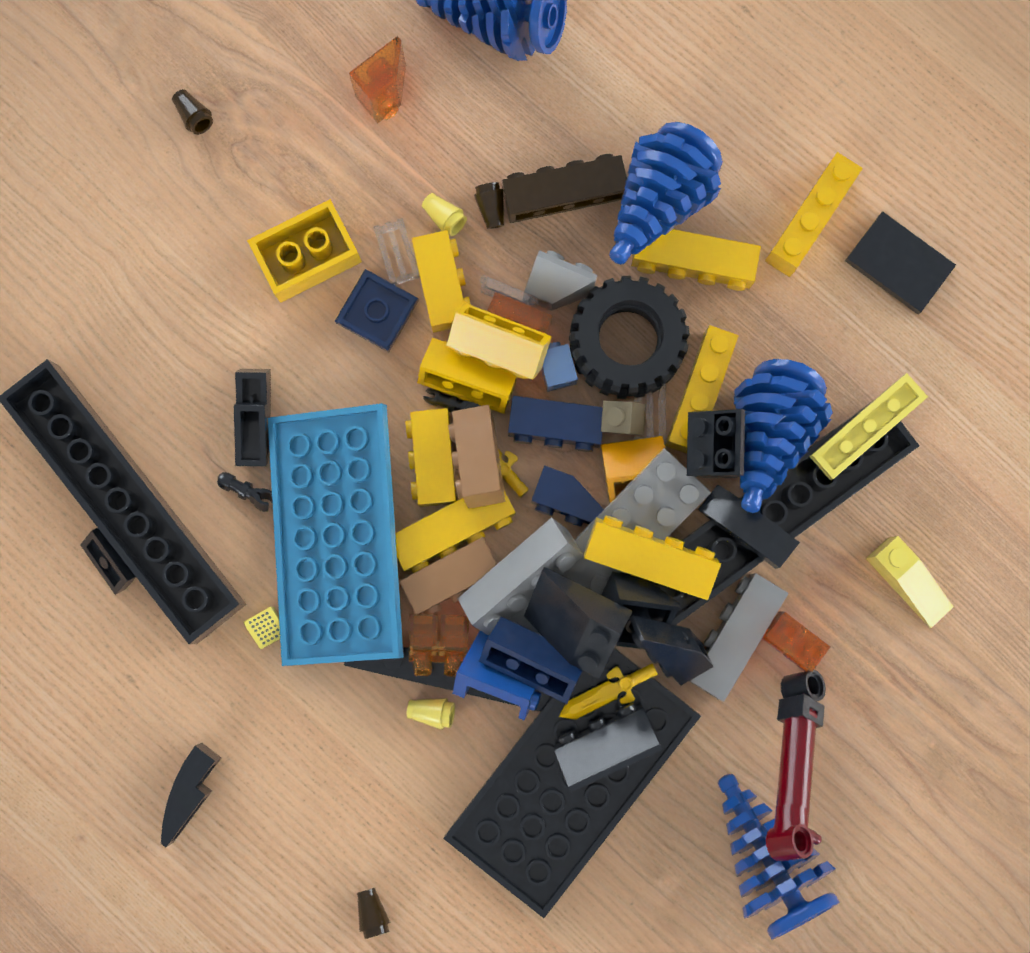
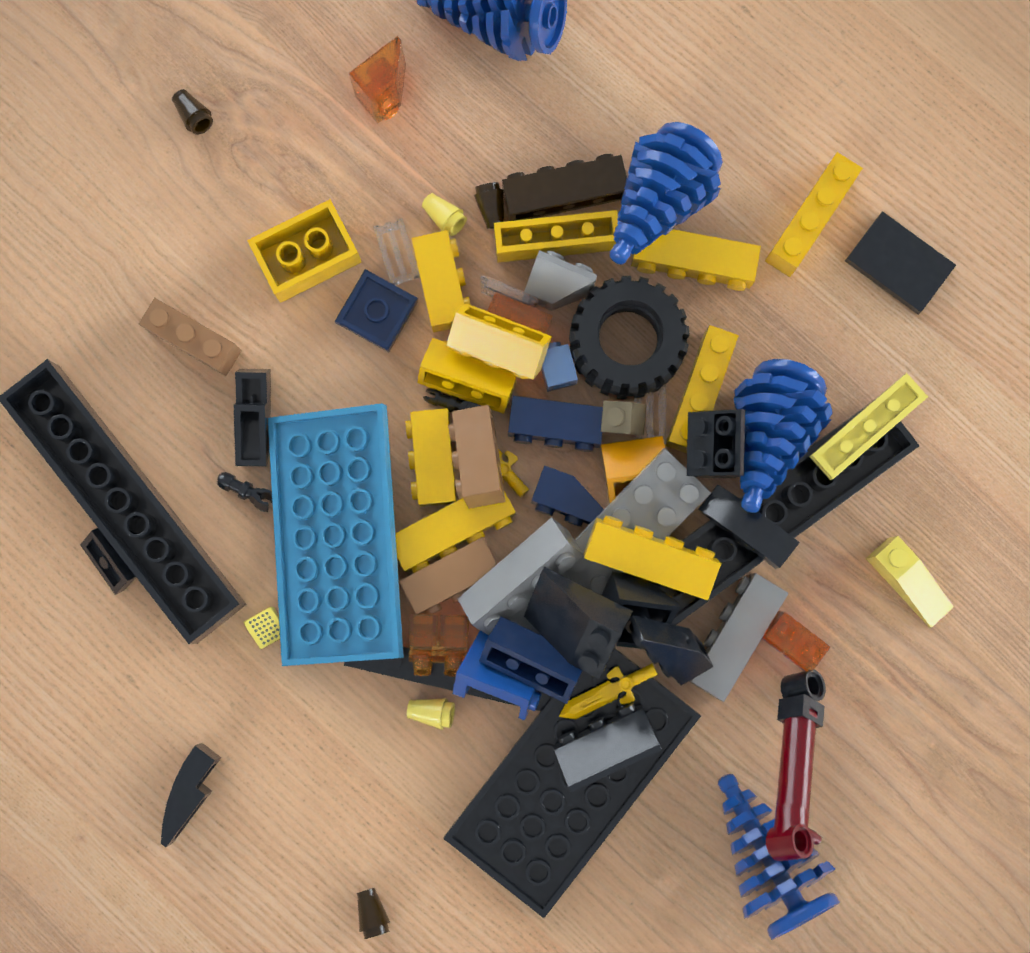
(190, 337): none -> medium nougat brick
(559, 234): none -> yellow brick

